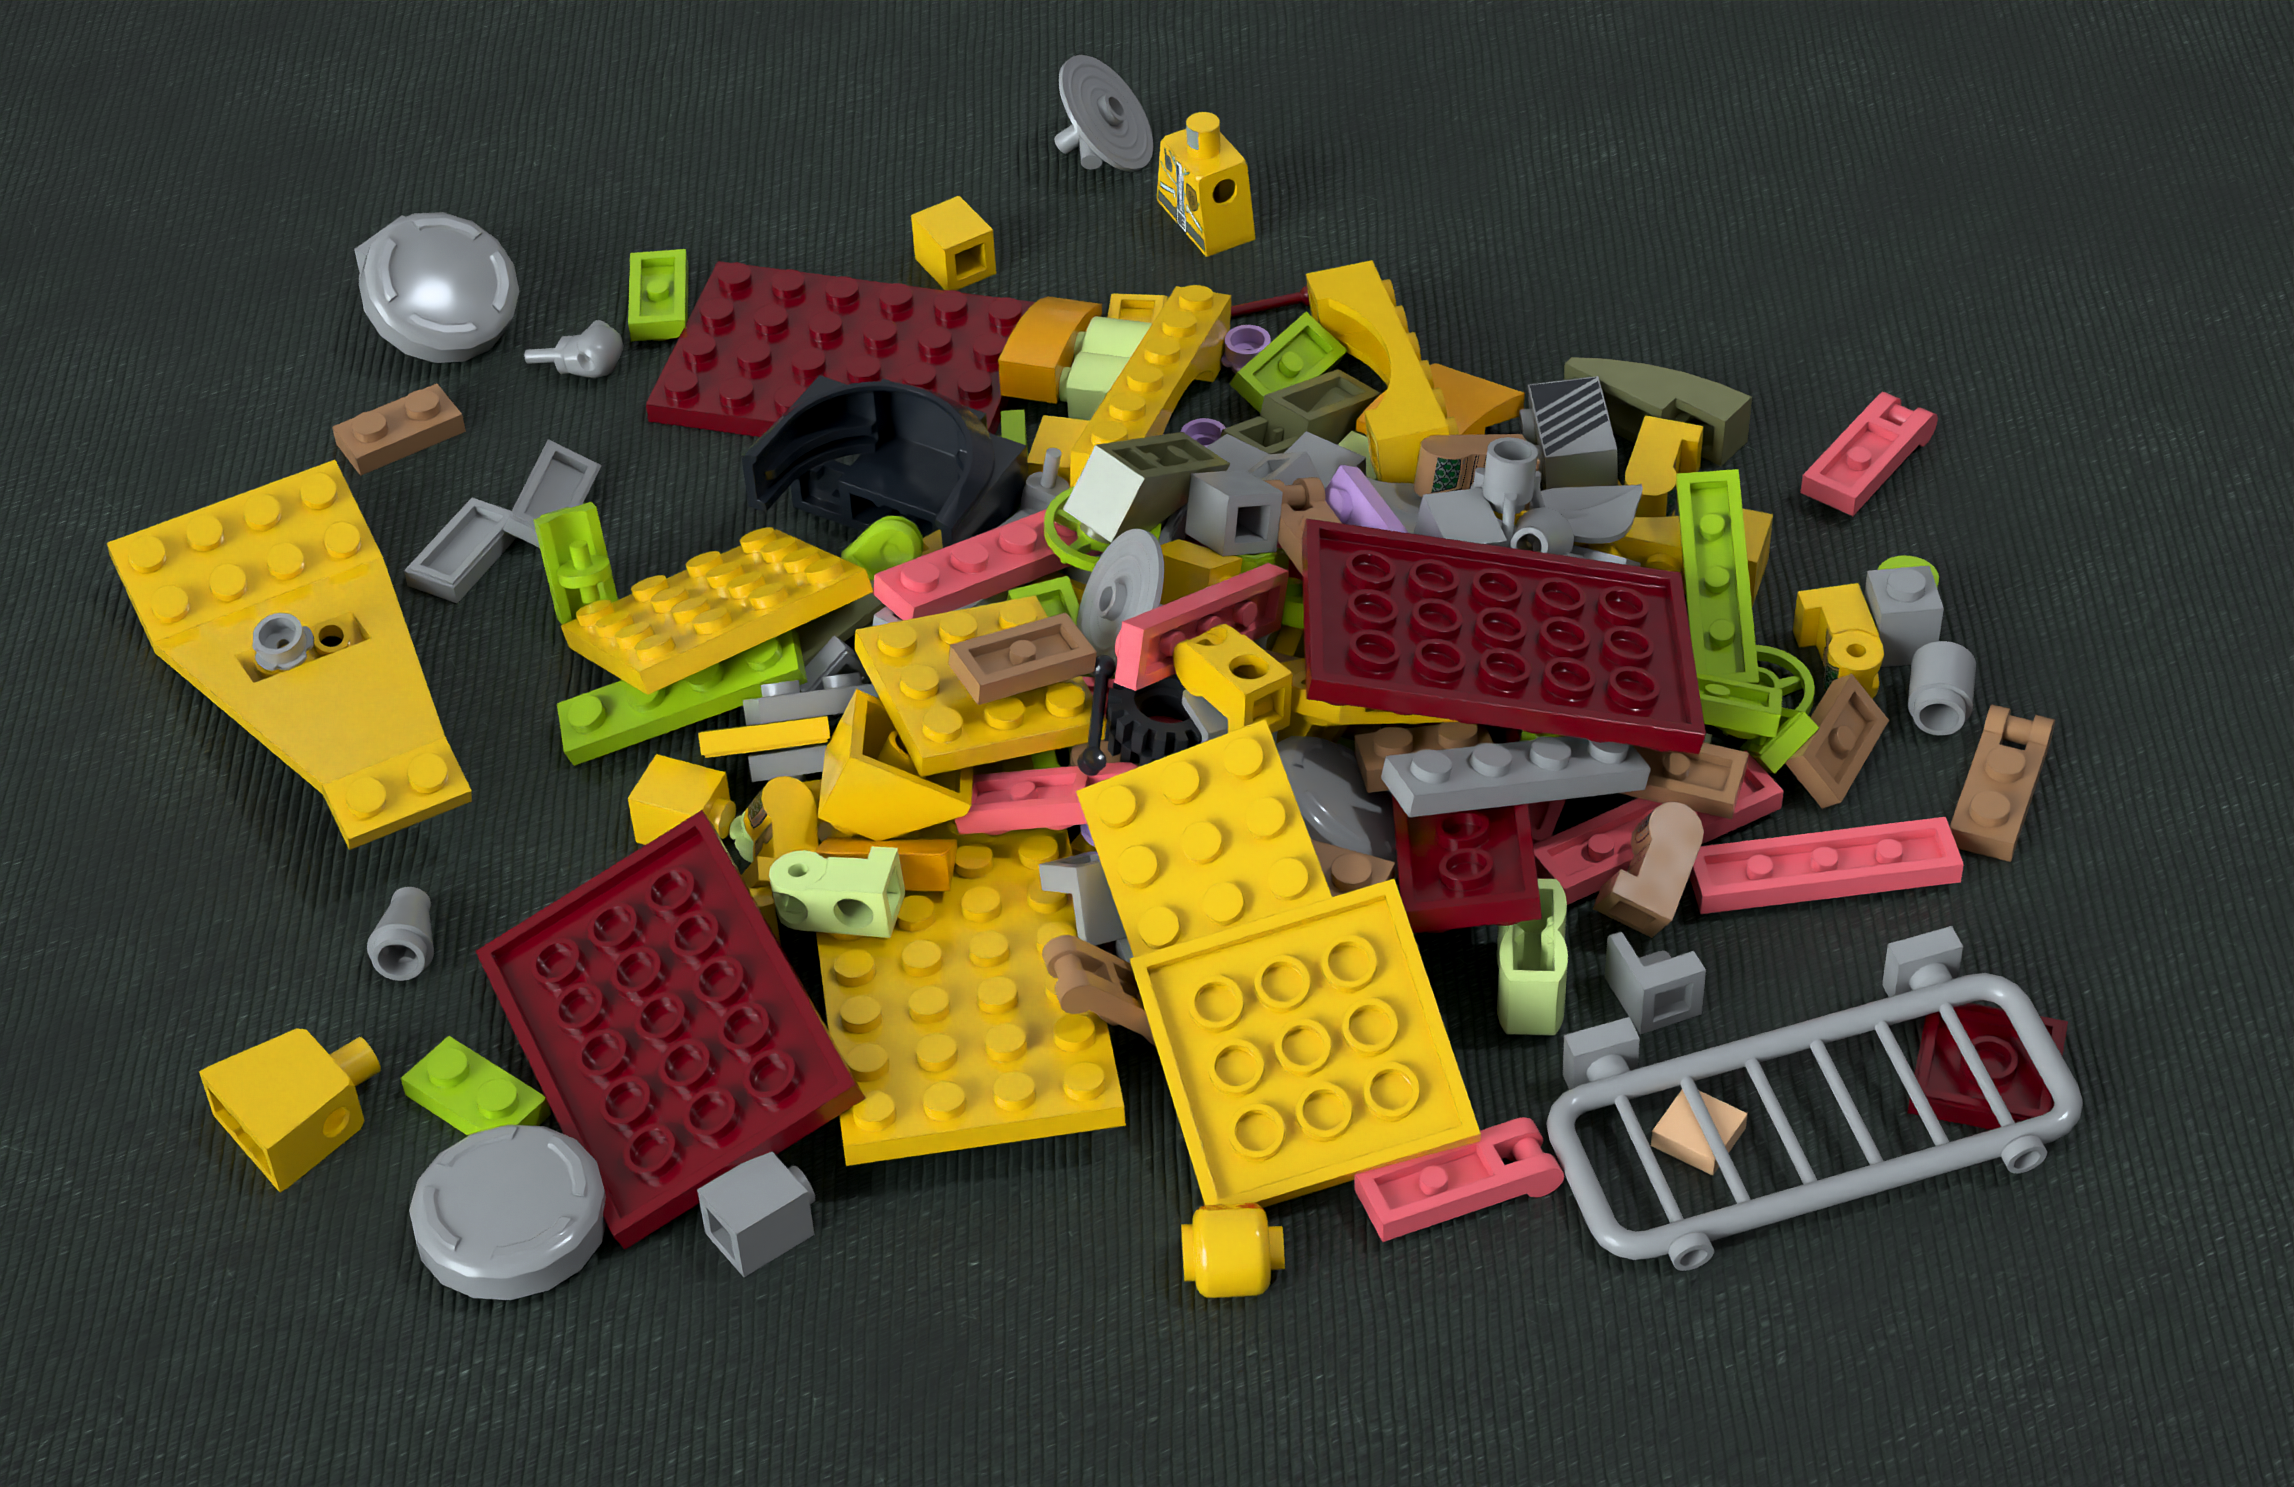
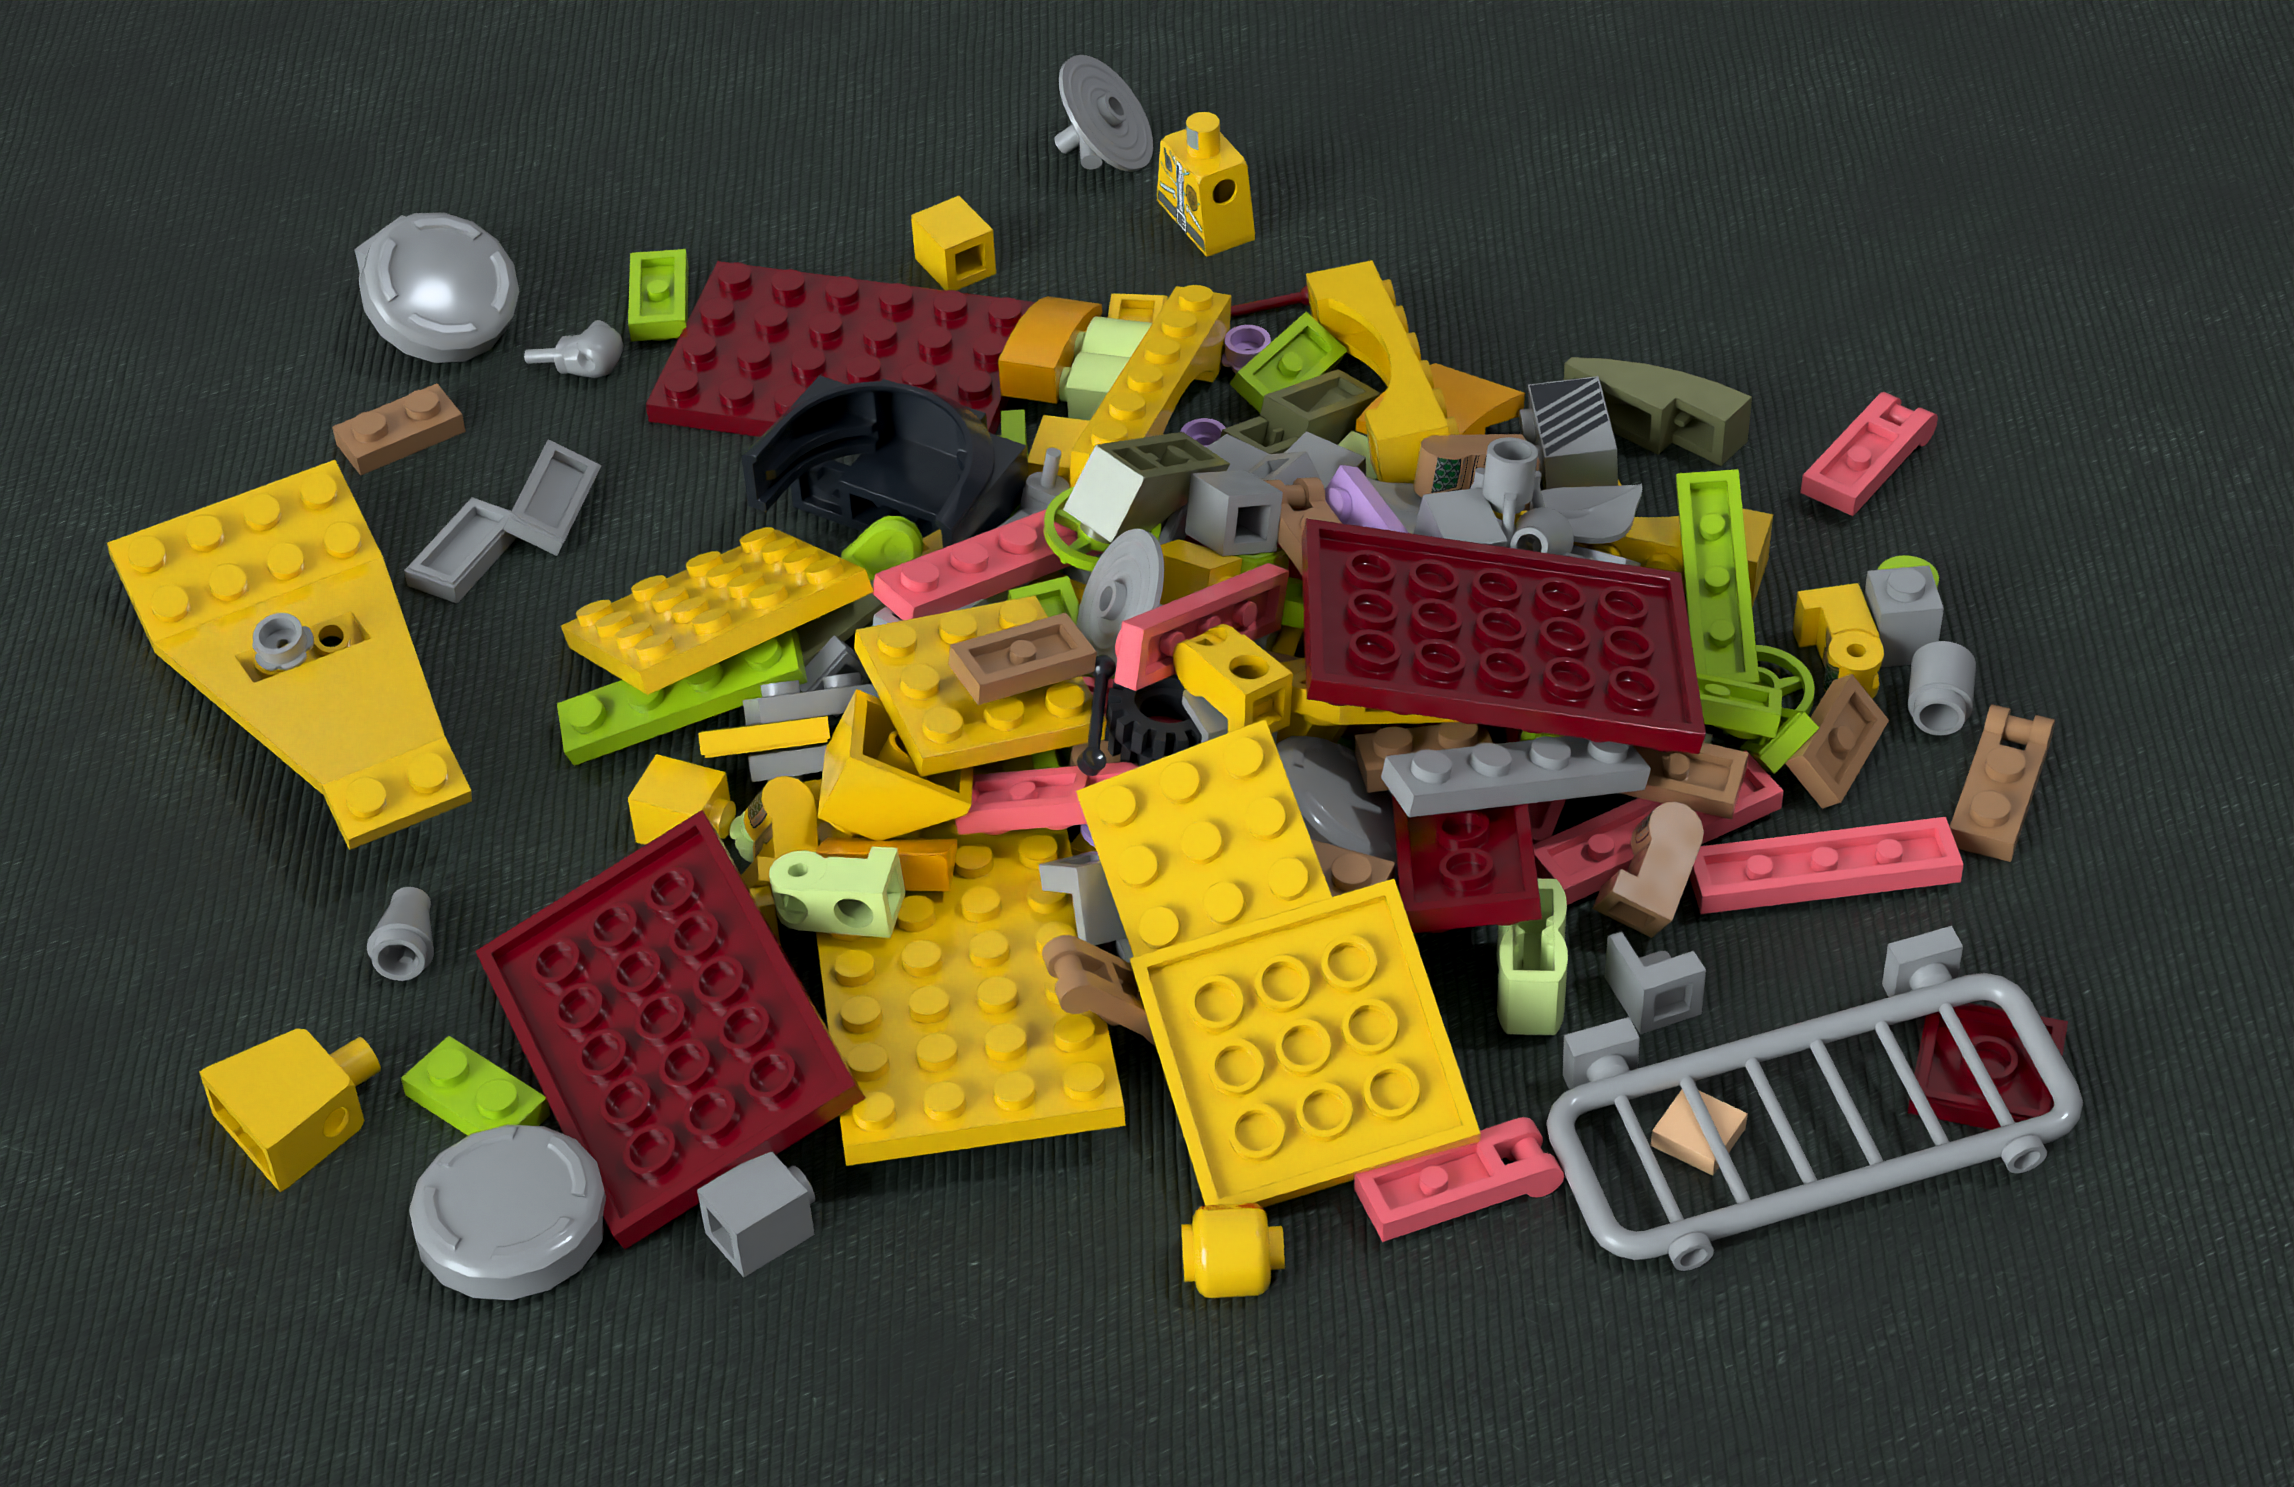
(575, 559): lime hips -> none
(1658, 455): yellow leg -> none

